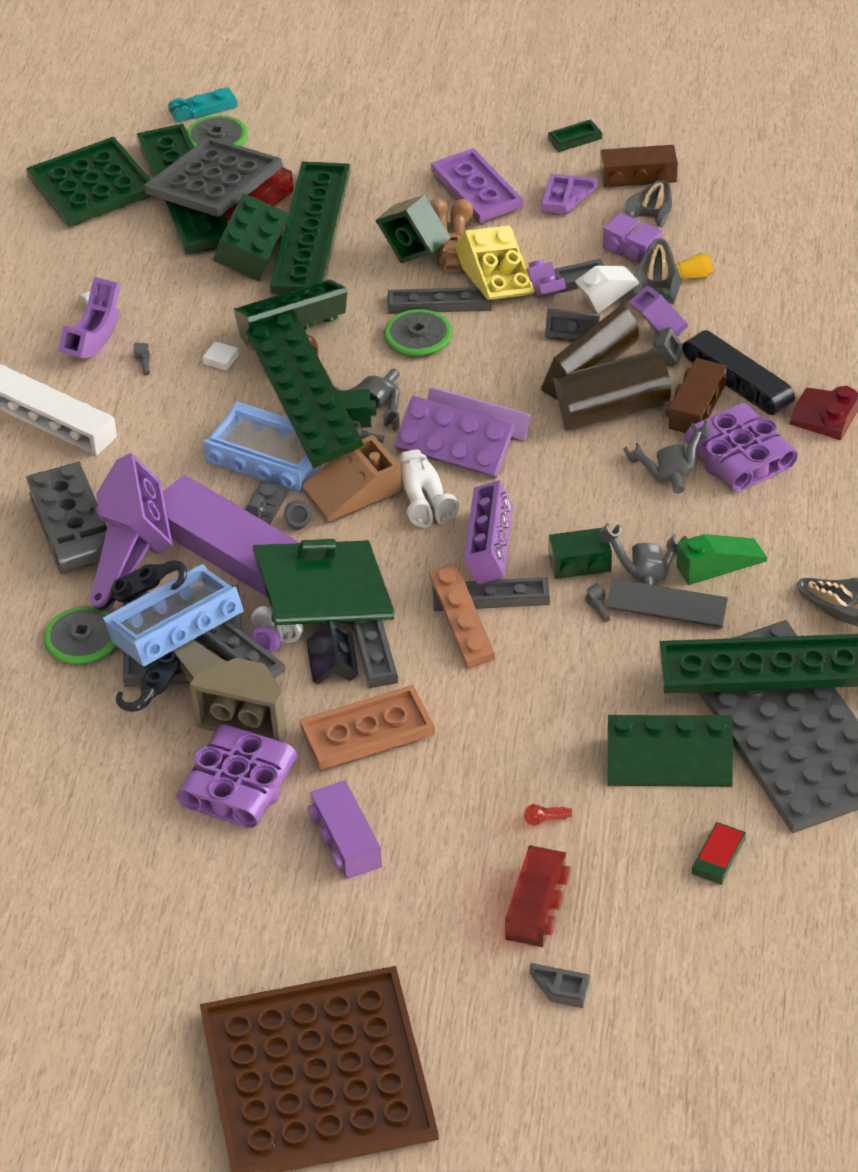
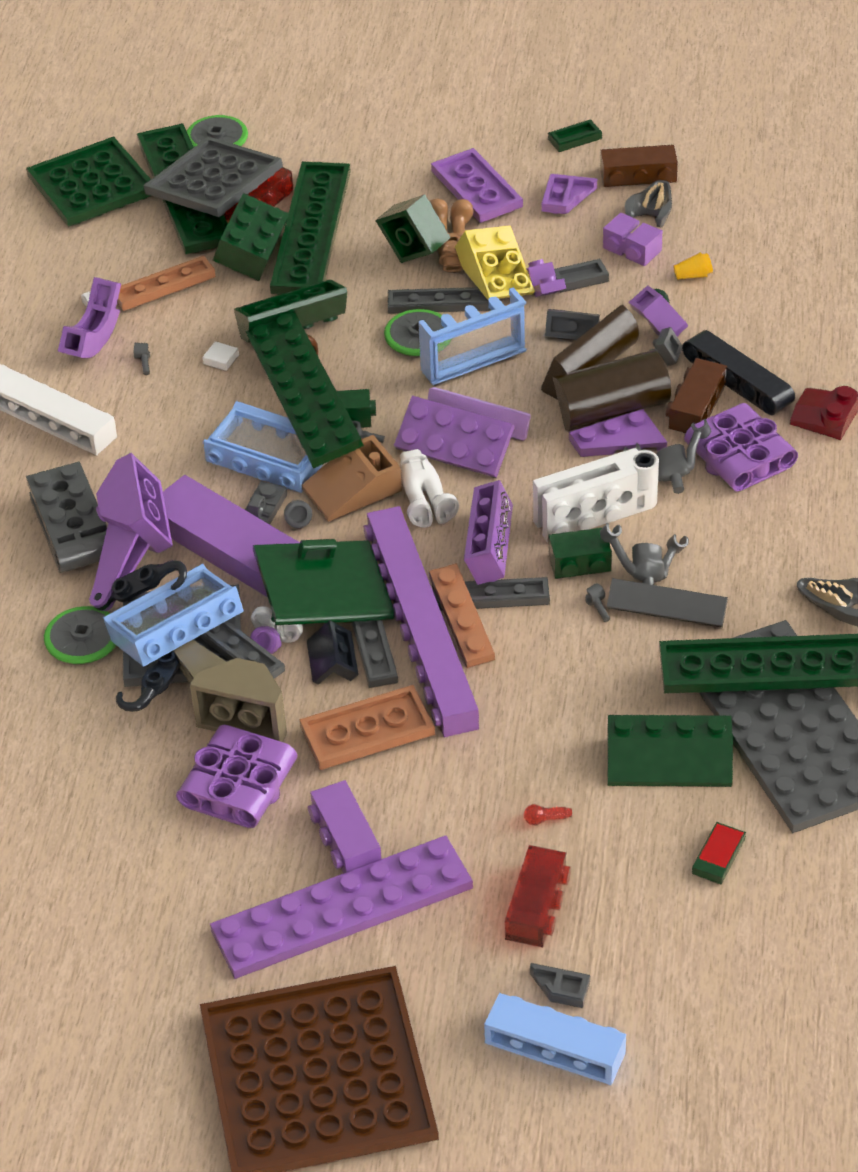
(165, 282): none -> nougat plate
(203, 104): teal hinge -> none
(340, 906): none -> medium lavender plate
(381, 390): dark grey piece -> none
(422, 623): none -> medium lavender brick
(473, 342): none -> light blue window
(555, 1038): none -> light blue brick
(596, 492): none -> white hinge
(605, 285): white slope -> none
(616, 434): none -> medium lavender wing
(658, 269): dark grey animal -> none
(716, 555): green slope -> none

